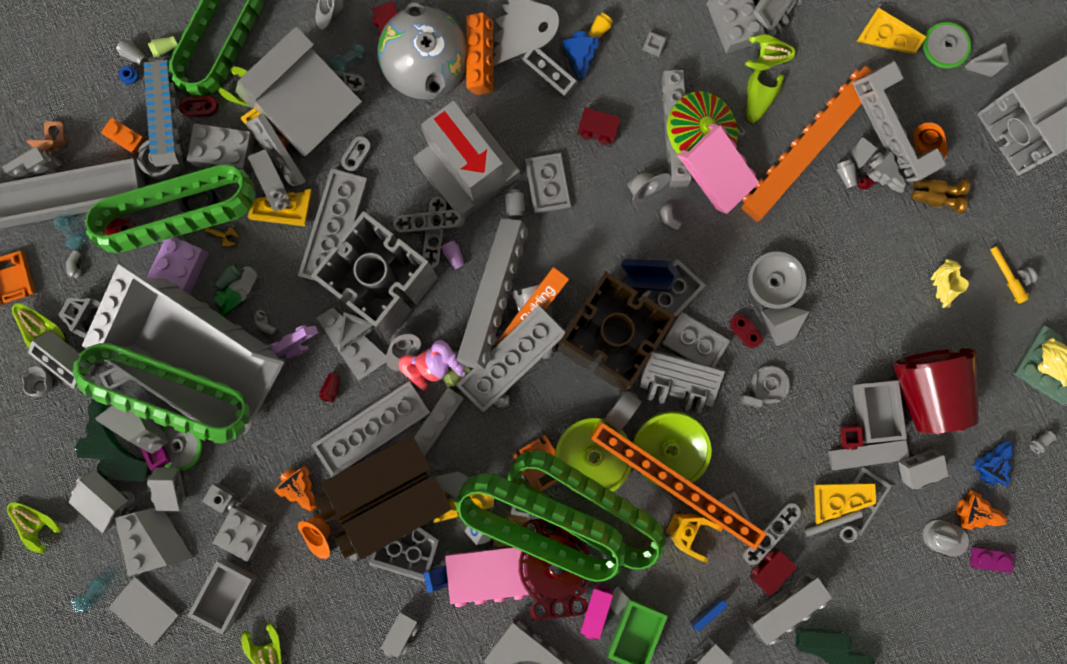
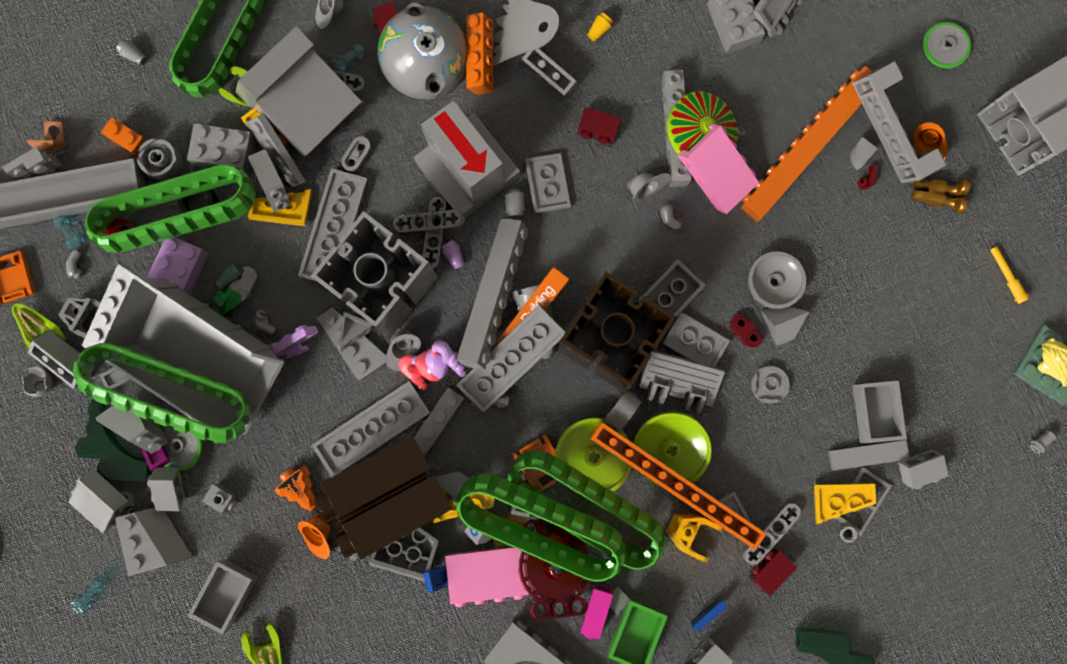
(29, 523): lime animal -> none
(132, 78): blue plate -> none
(144, 611): light grey tile -> none
(161, 114): light grey brick -> none
(162, 46): yellowish green cone -> none
(199, 106): dark red plate -> none
(223, 235): pearl gold bar -> none
(242, 533): light grey brick -> none
(329, 390): dark red cone -> none
(399, 634): light grey brick -> none
(452, 378): yellowish green cone -> none
(581, 51): blue rock -> none
(649, 274): dark blue panel -> none
(654, 44): light grey tile -> none
(751, 401): light grey tile -> none
(760, 96): lime animal -> none
(771, 53): lime animal -> none
(788, 608): light grey brick -> none
(833, 523): light grey bar -> none
(847, 173): light grey cone -> none
(850, 436): dark red brick -> none
(885, 171): light grey rock -> none
(890, 33): yellow wing -> none
(940, 389): dark red cone -> none
(945, 538): light grey piece -> none
(949, 282): light yellow hair -> none
(978, 512): orange rock -> none
(989, 62): light grey slope -> none
(991, 560): magenta plate -> none
(996, 465): blue rock -> none
(1027, 276): light grey bush -> none

